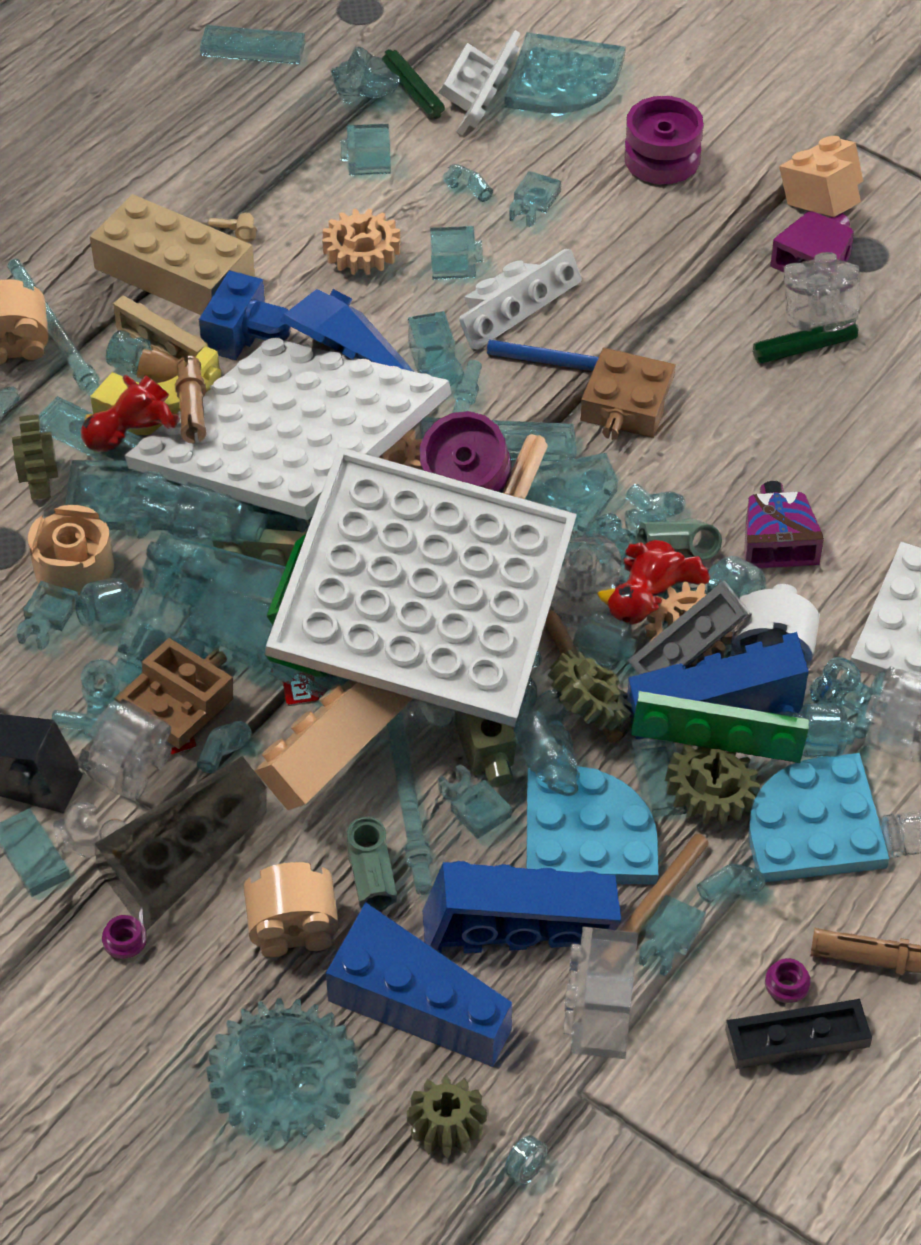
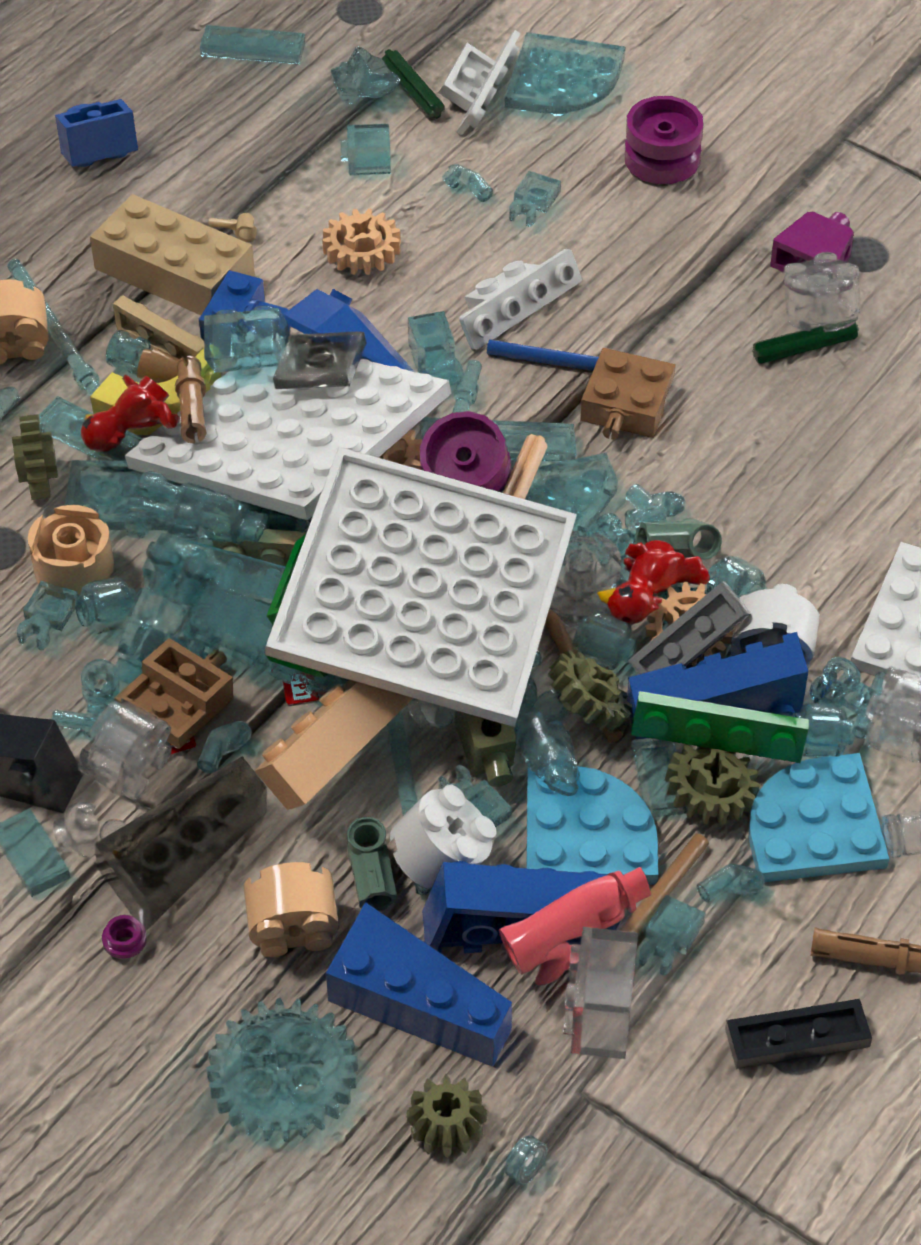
(96, 132): none -> blue brick
(245, 339): none -> clear light blue brick
(320, 360): none -> clear smoke plate
(441, 830): none -> white brick
(454, 252): clear light blue brick -> none
(593, 905): none -> coral piece
(781, 529): magenta torso -> none
(789, 970): magenta plate -> none
(824, 177): light nougat brick -> none

